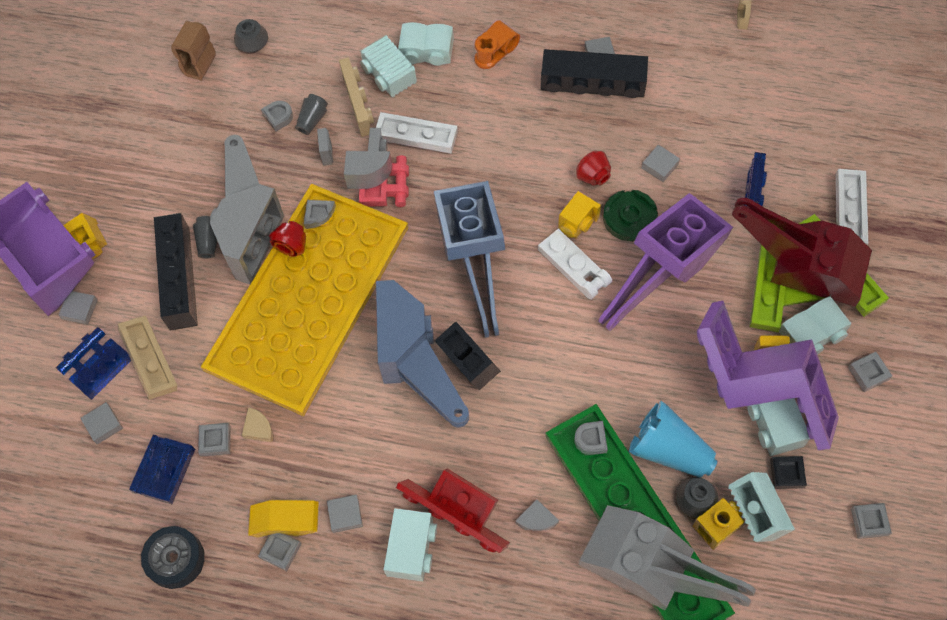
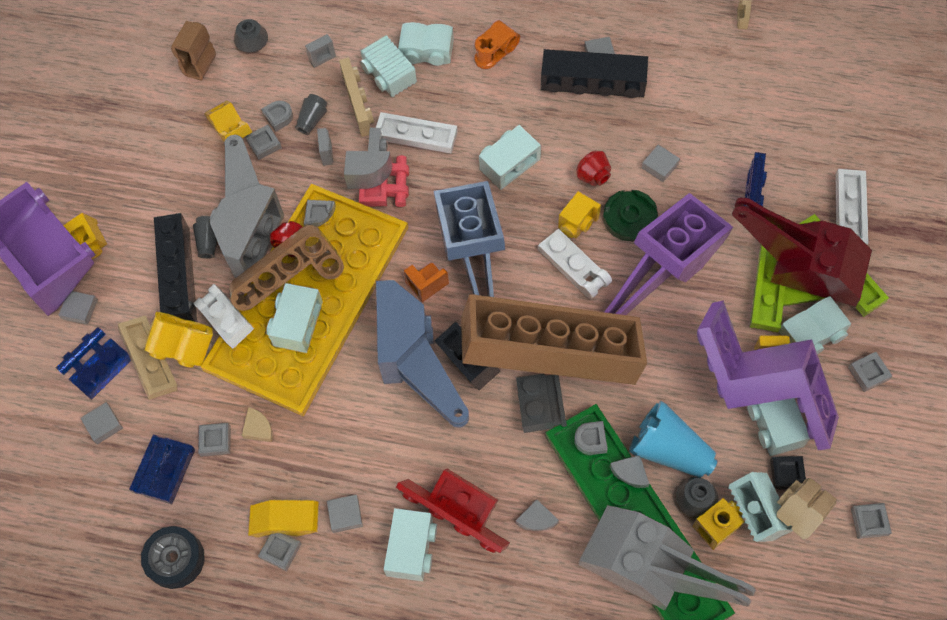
(178, 339): none -> yellow brick
(224, 316): none -> white plate
(227, 121): none -> yellow slope
(263, 142): none -> light grey tile
(282, 271): none -> medium nougat beam
(295, 317): none -> light aqua brick
(320, 51): none -> light grey tile
(426, 281): none -> orange panel
(509, 156): none -> light aqua brick
(540, 402): none -> dark grey plate
(552, 340): none -> medium nougat brick
(631, 472): none -> light grey tile
(805, 507): none -> tan brick

